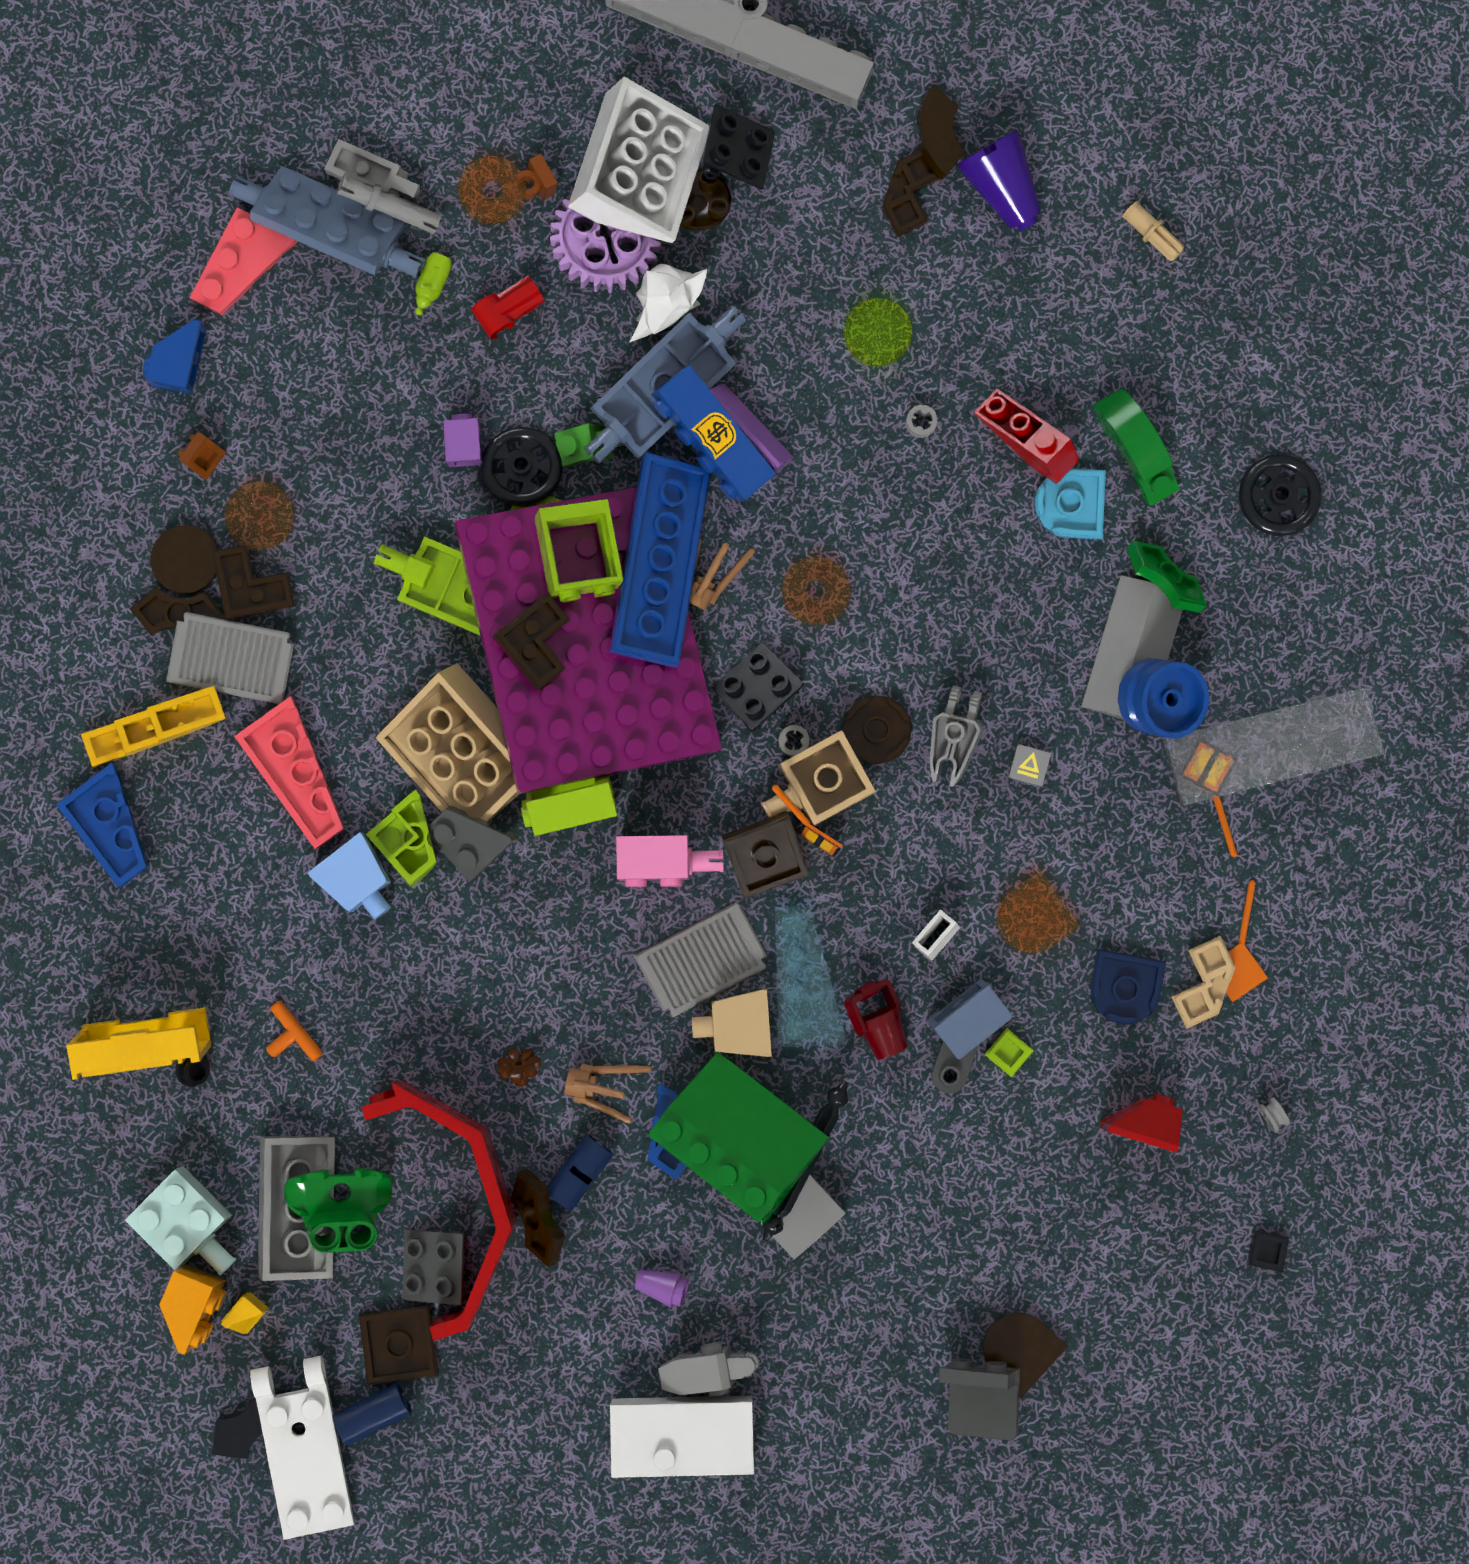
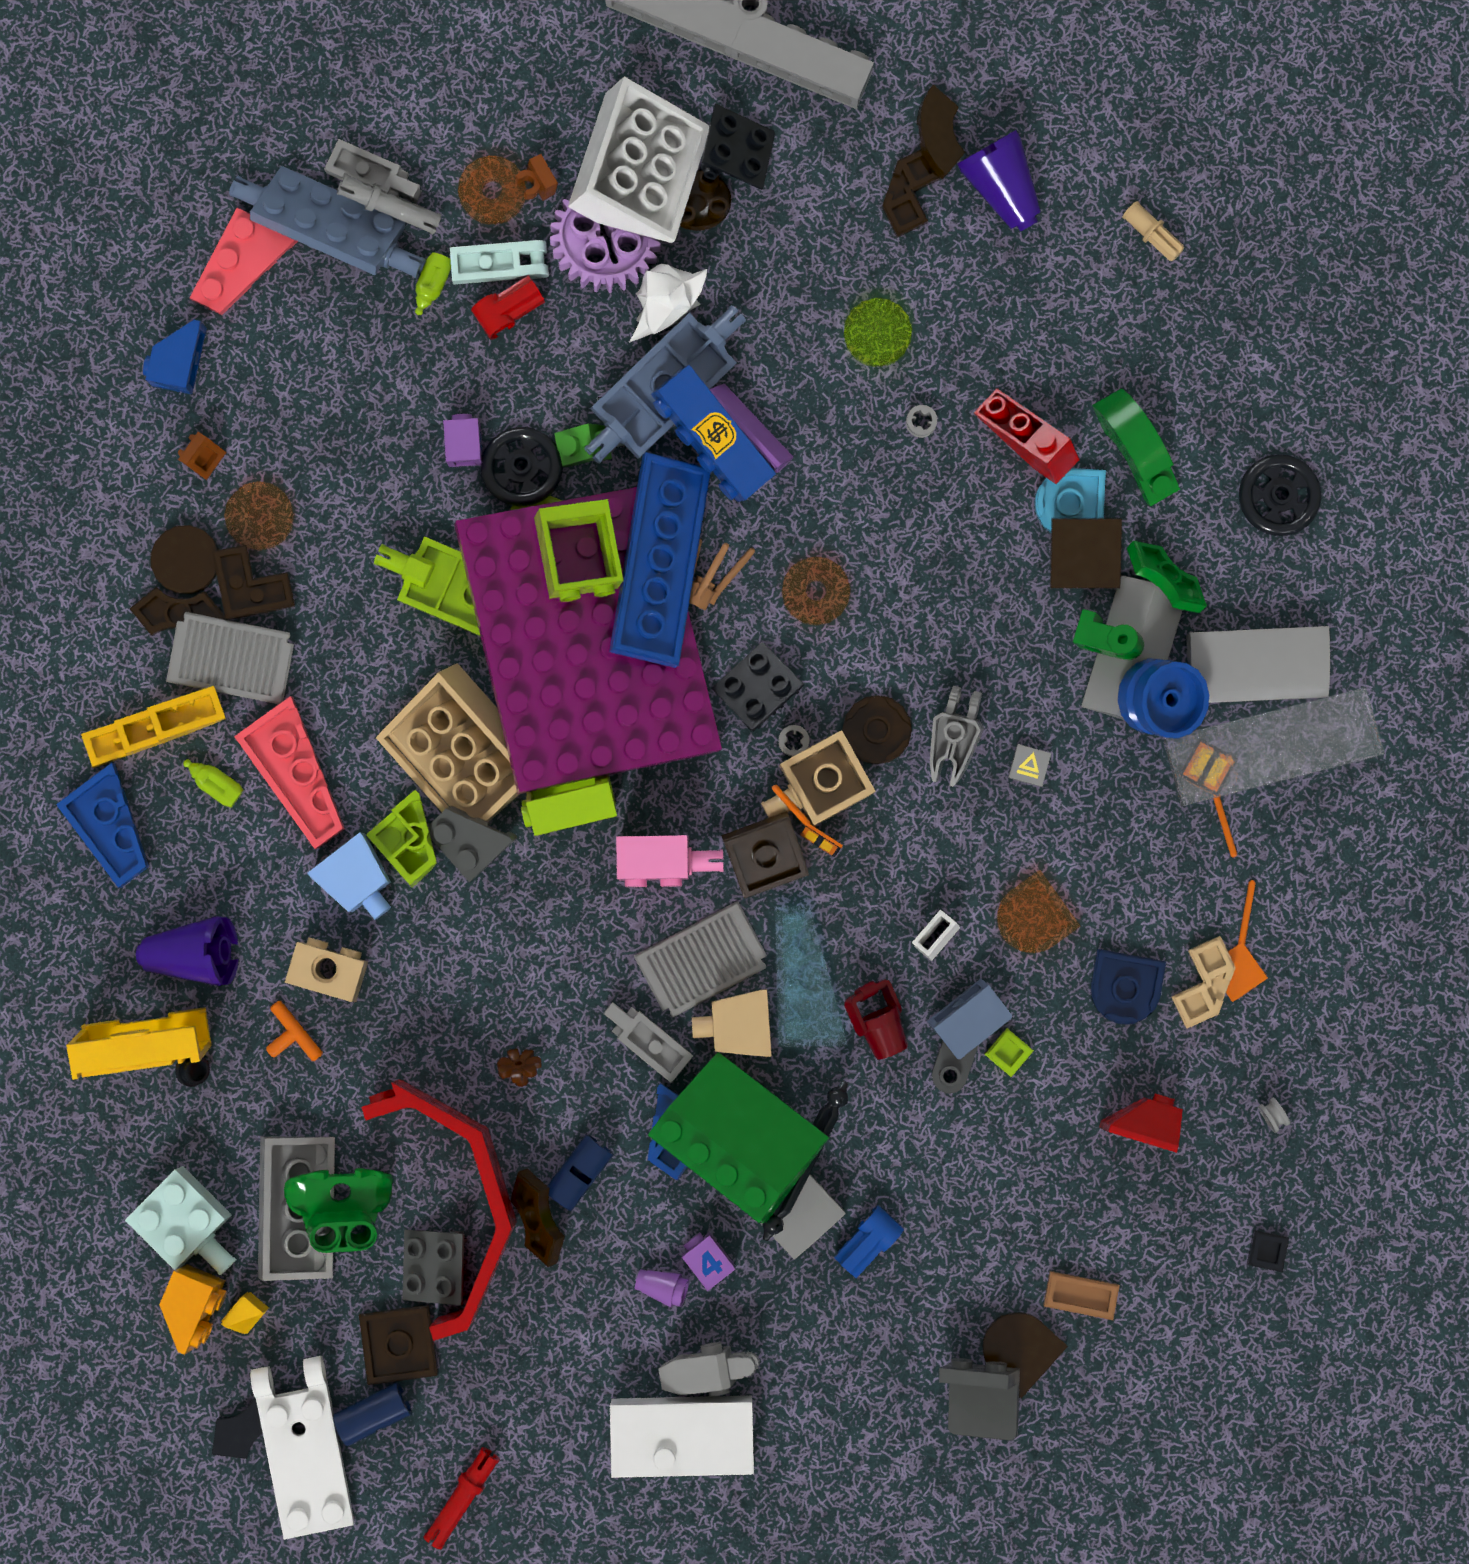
(192, 952): none -> dark purple cone
(215, 783): none -> lime piece
(305, 970): none -> tan brick
(470, 1484): none -> red pin
(498, 262): none -> light aqua plate
(525, 644): dark brown tile -> none
(582, 1084): medium nougat plant -> none
(648, 1041): none -> light grey hinge
(707, 1259): none -> medium lavender brick
(872, 1237): none -> blue piece
(1081, 1295): none -> medium nougat tile
(1085, 552): none -> dark brown tile
(1117, 641): none -> green leg
(1262, 663): none -> light grey slope

